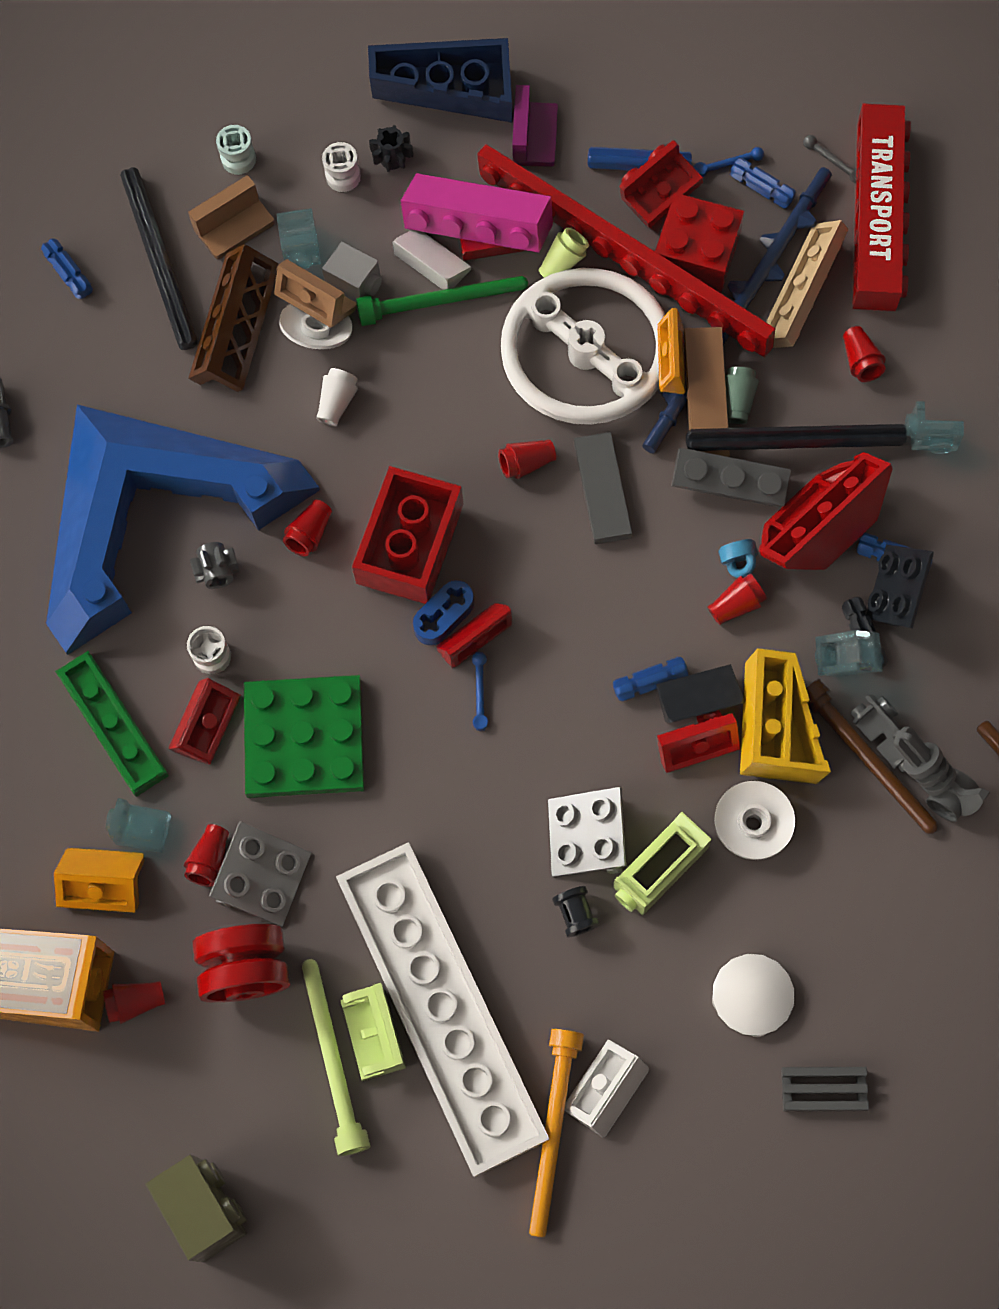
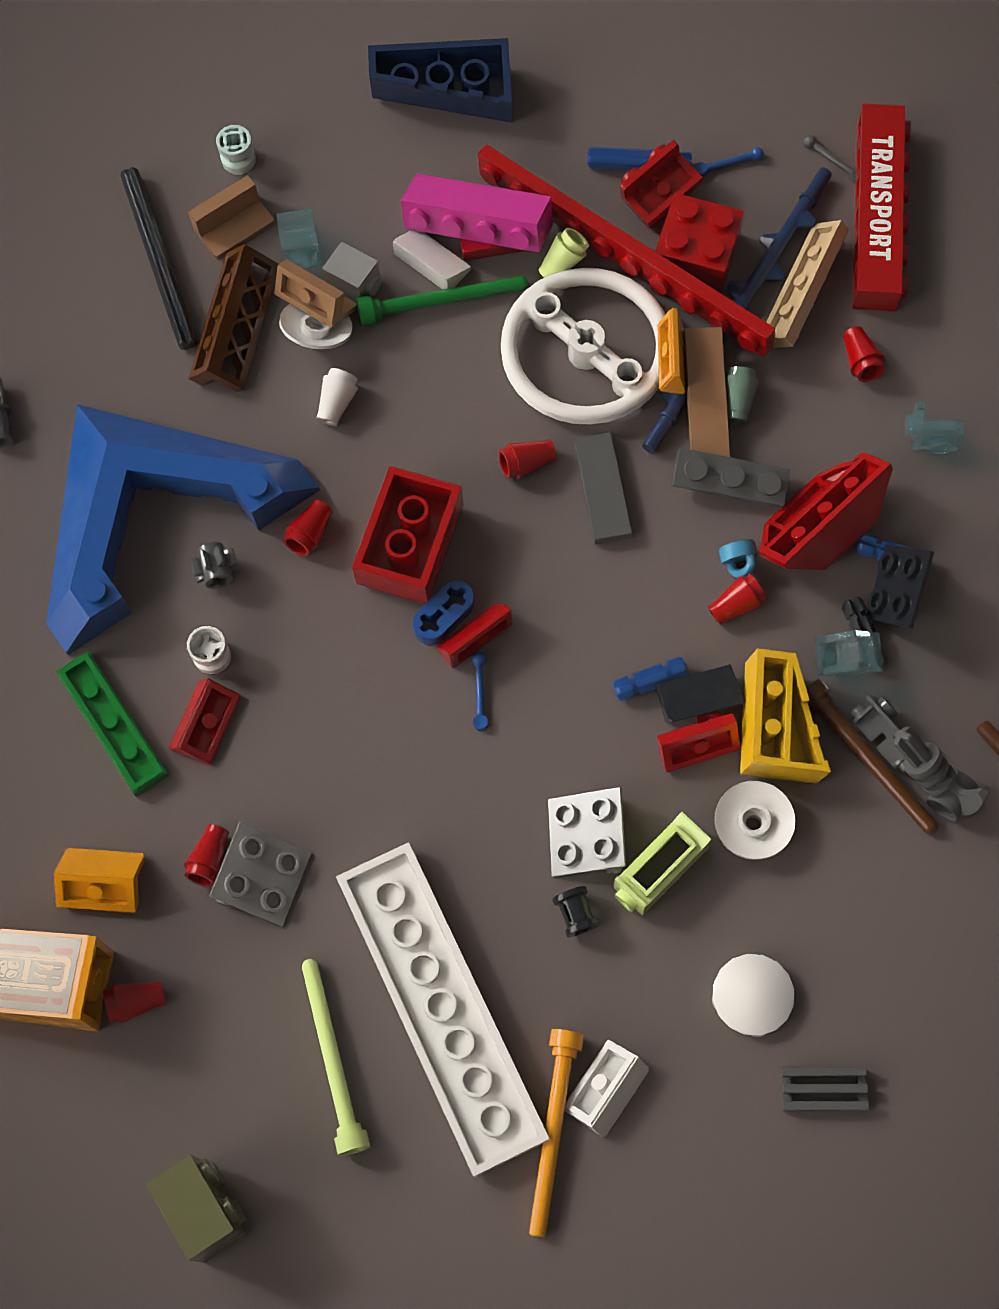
(67, 268): blue axle -> none
(138, 826): clear light blue bracket -> none
(240, 963): red wheel -> none
(303, 736): green plate -> none
(341, 167): white wheel -> none
(372, 1032): yellowish green hinge -> none
(391, 148): black gear -> none
(533, 130): magenta panel -> none
(762, 183): blue axle -> none
(796, 437): black axle -> none

